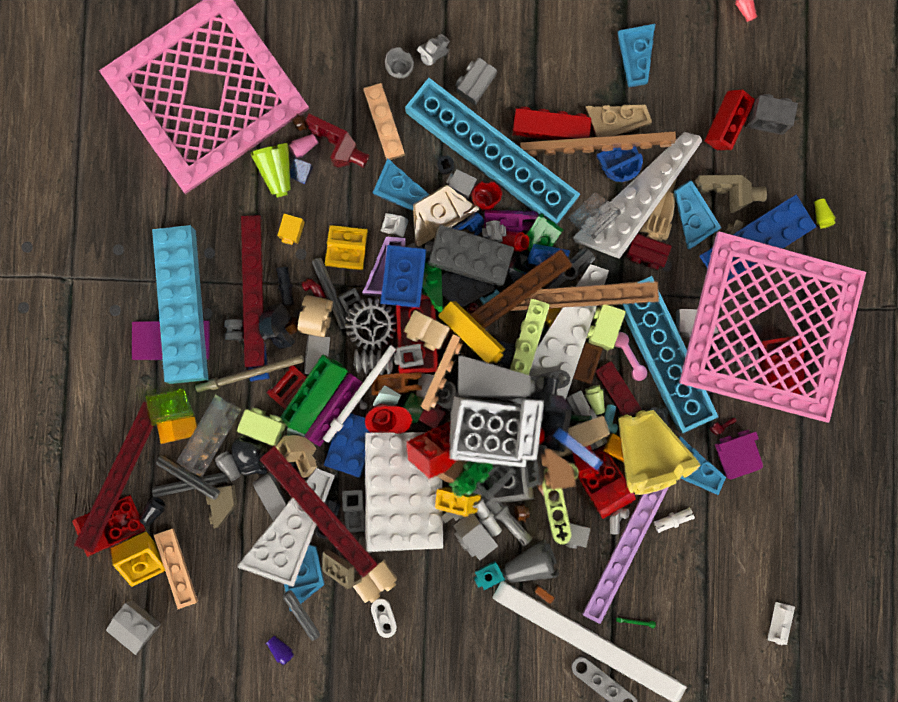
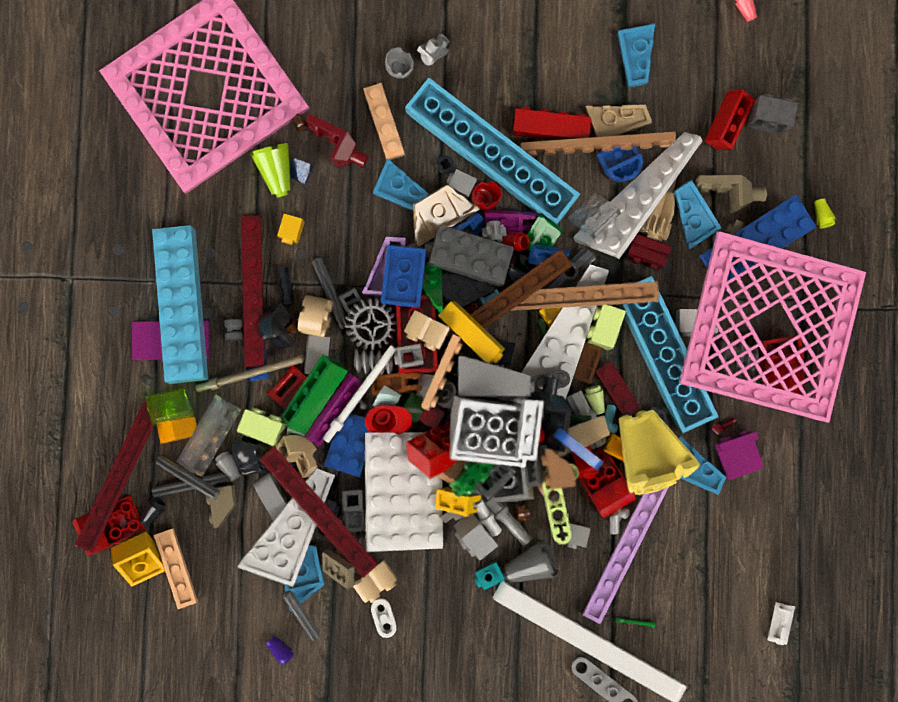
(133, 626): light grey slope -> none
(302, 145): bright pink cone -> none
(316, 289): dark red arm -> none
(346, 247): yellow slope -> none
(394, 225): white slope -> none
(476, 80): light grey brick -> none
(530, 335): yellowish green bracket -> none
(544, 594): dark orange tile -> none
(638, 372): bright pink bar -> none
(674, 520): white pin -> none

